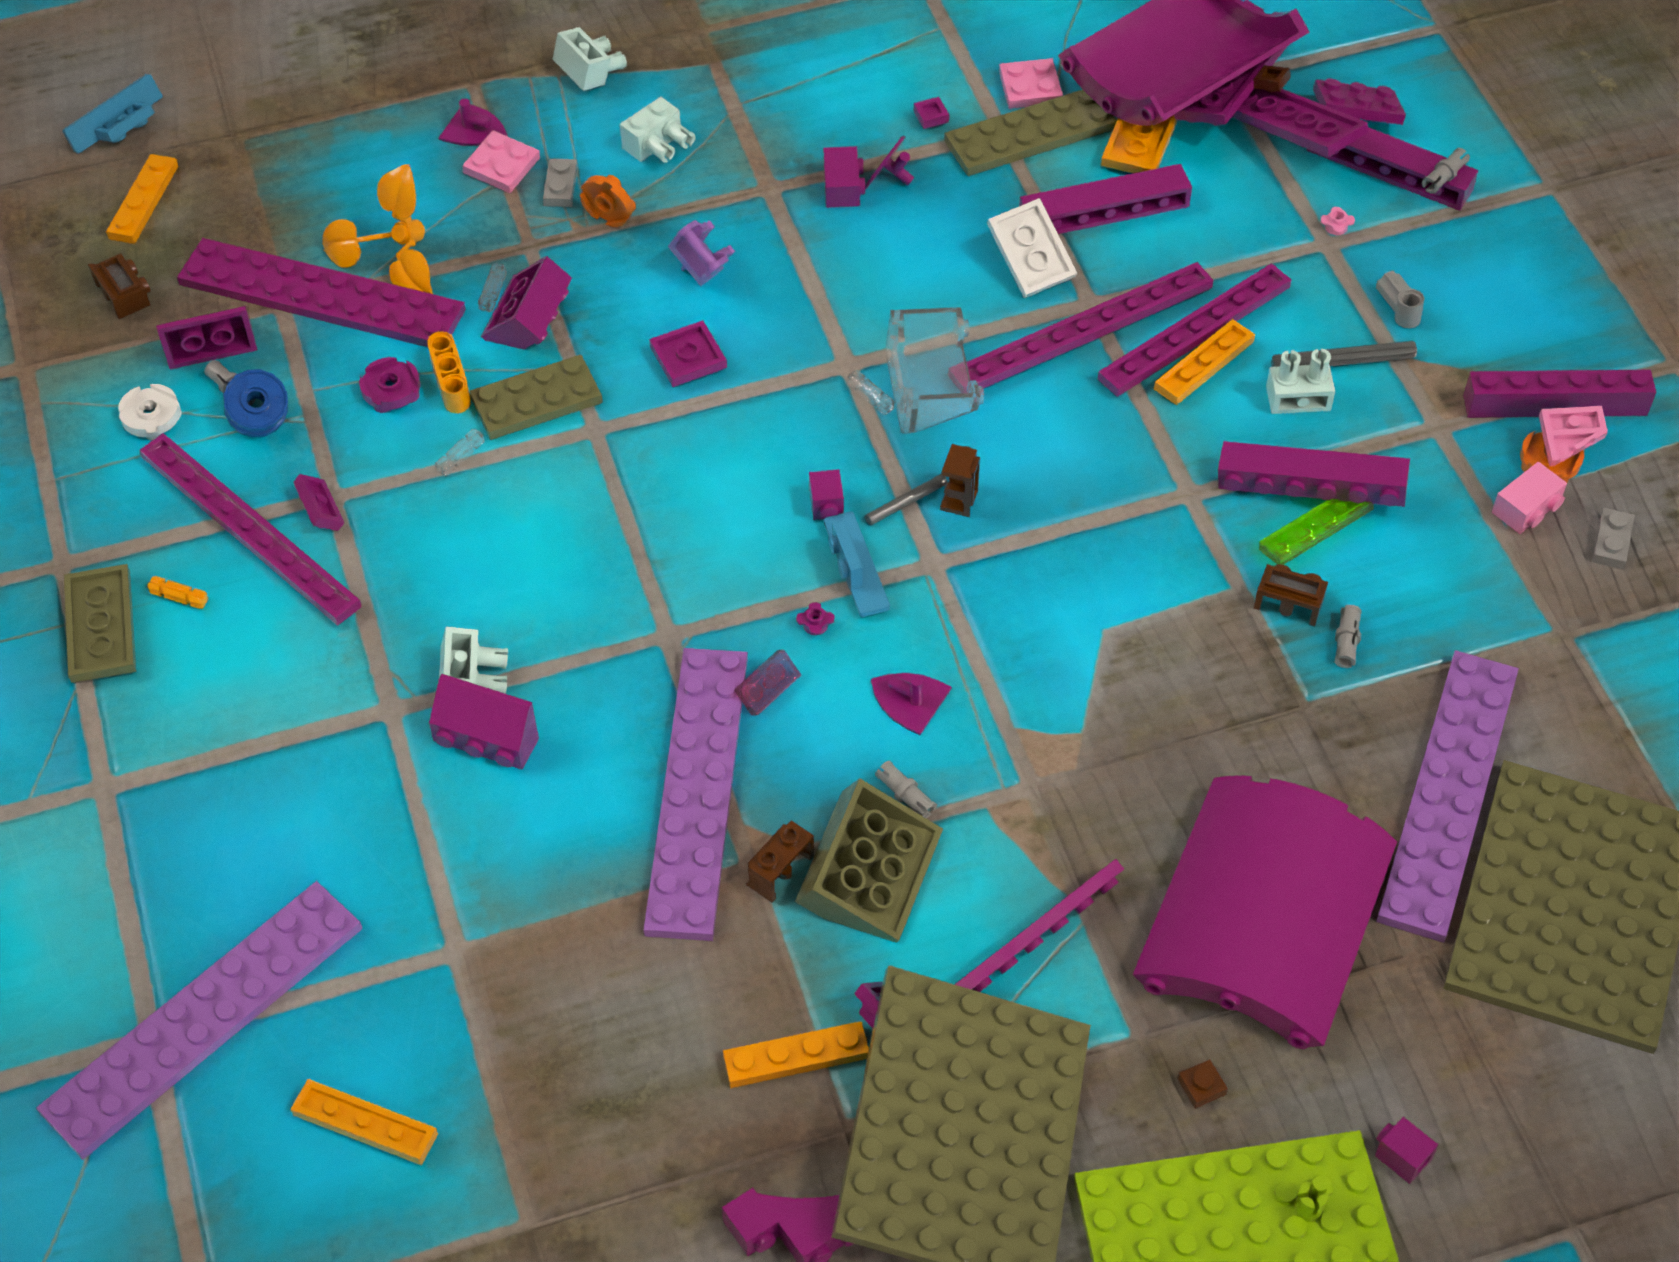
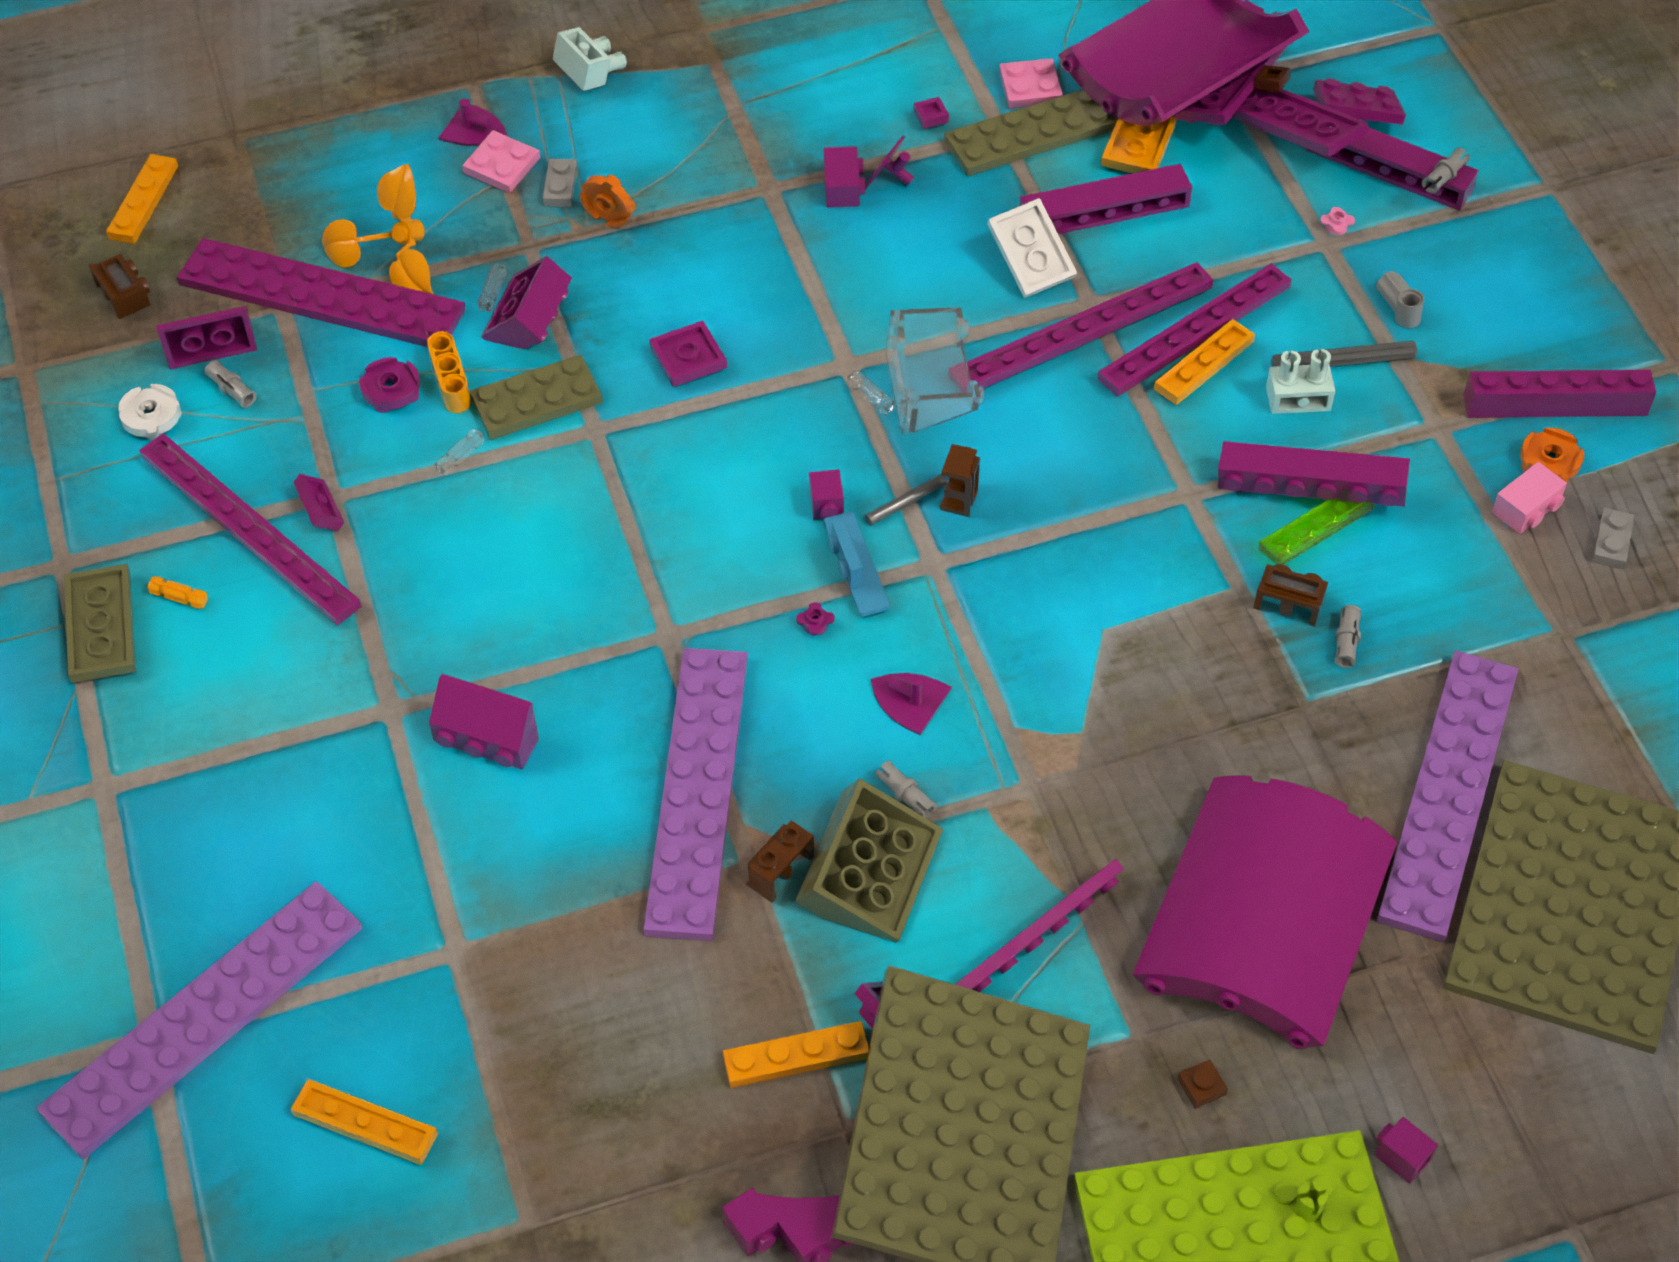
(115, 116): dark azure bracket -> none
(250, 386): blue wheel -> none
(462, 653): light aqua brick -> none
(653, 129): light aqua brick -> none
(696, 255): medium lavender piece -> none
(767, 682): clear pink plate -> none
(1571, 430): bright pink wing -> none

